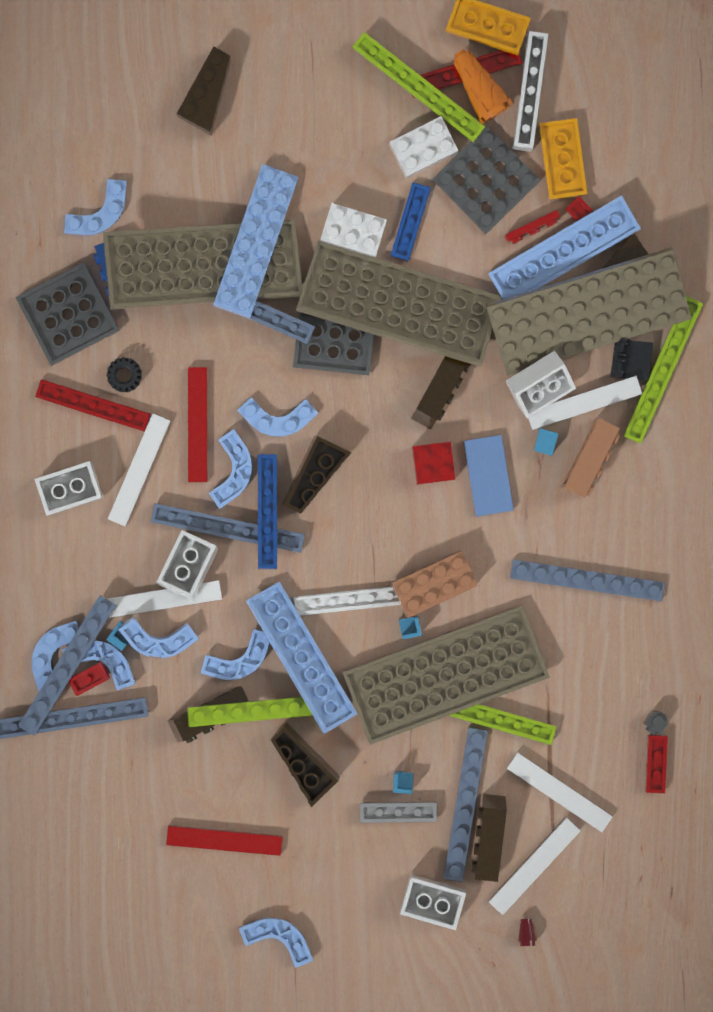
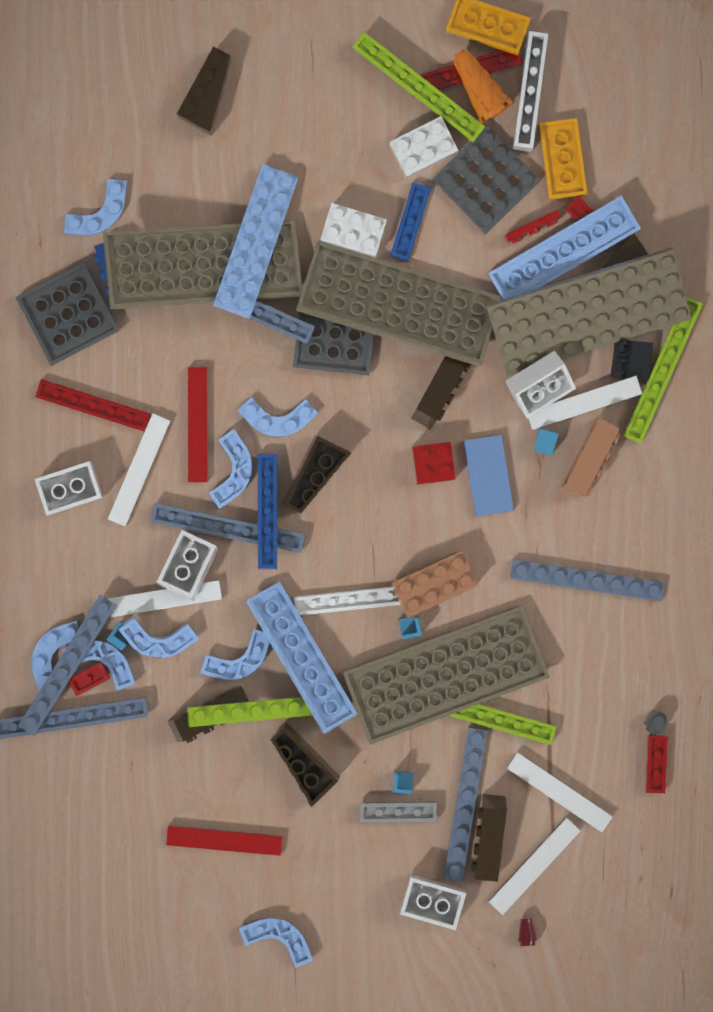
(124, 386): black tyre -> none

